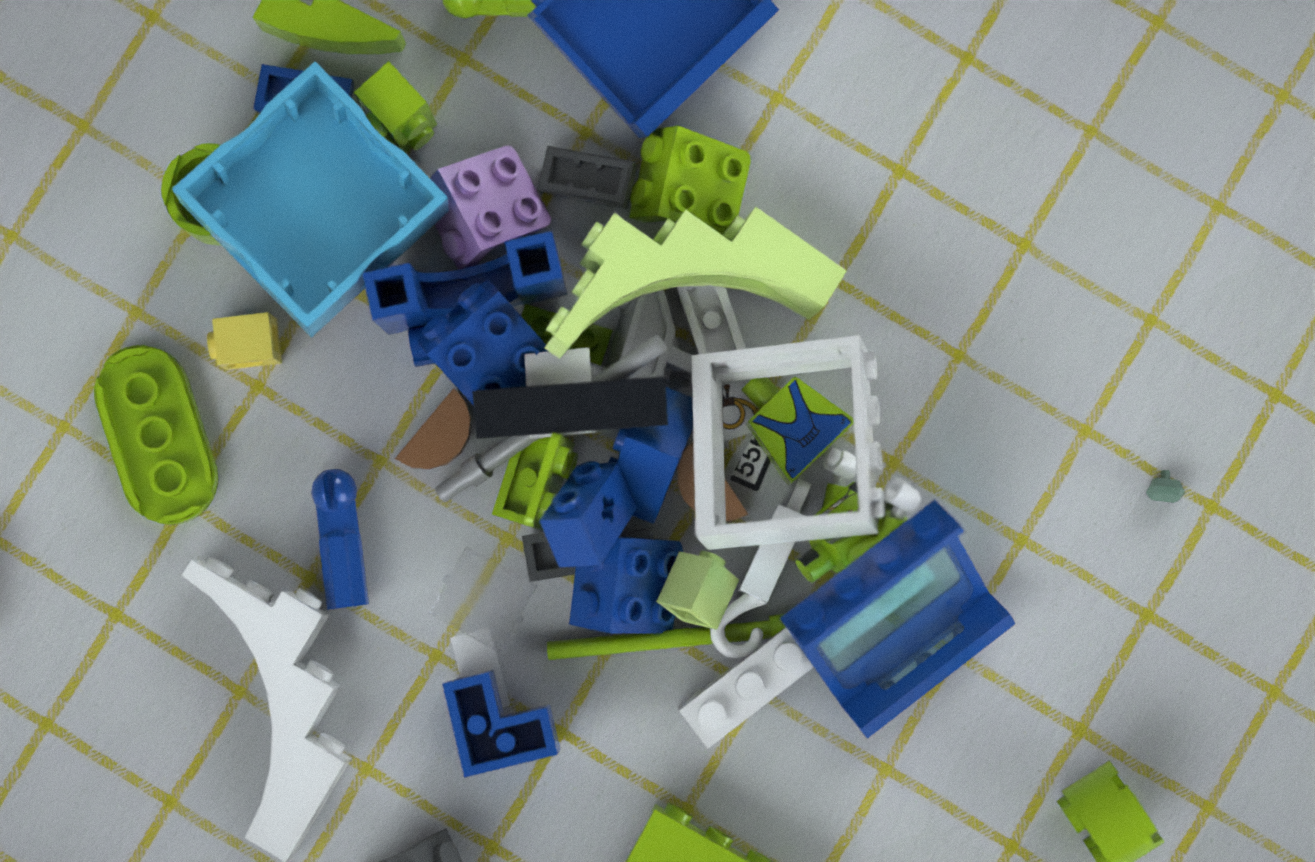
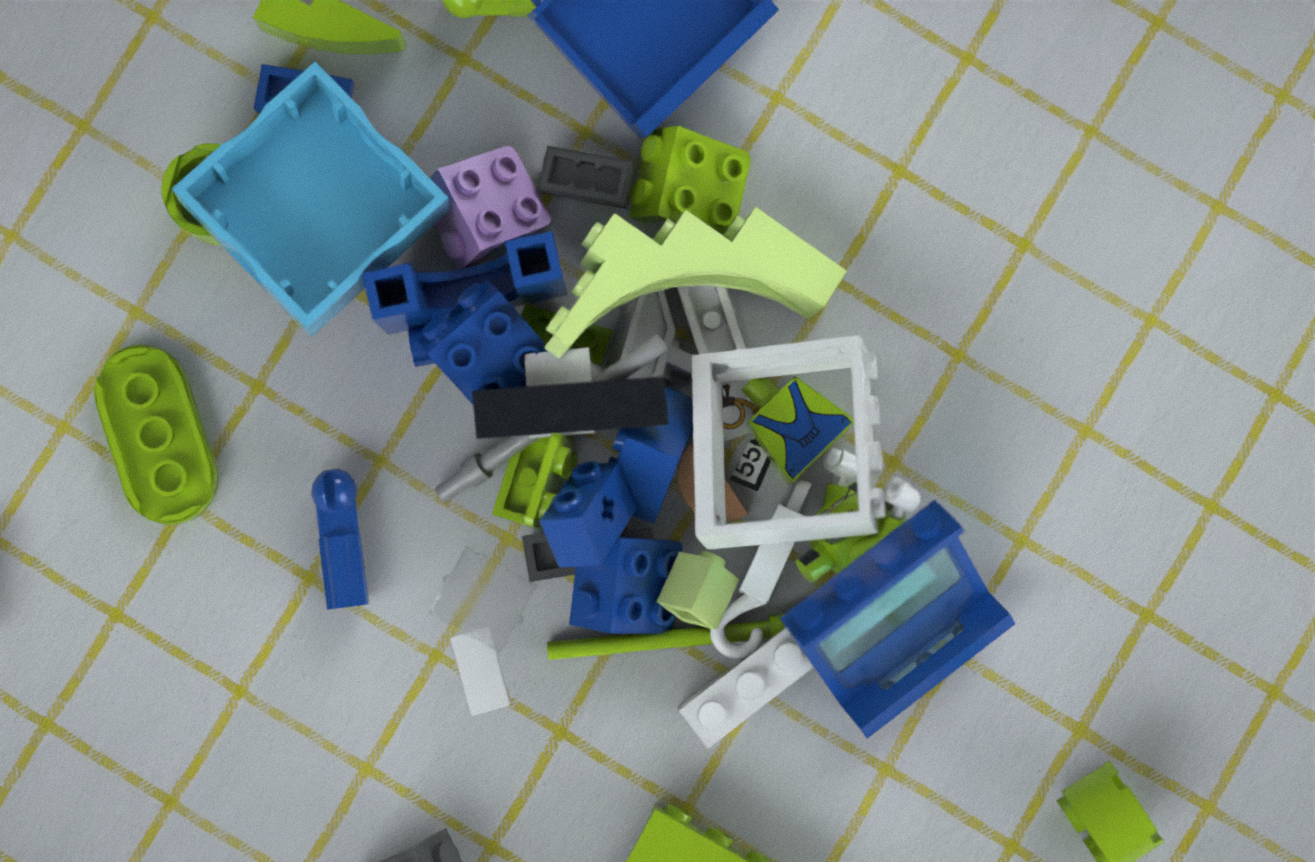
(245, 341): light yellow brick -> none
(279, 636): white arch -> none
(396, 109): lime brick -> none
(441, 436): medium nougat tile -> none
(488, 737): blue brick -> none
(1165, 489): sand green rock -> none

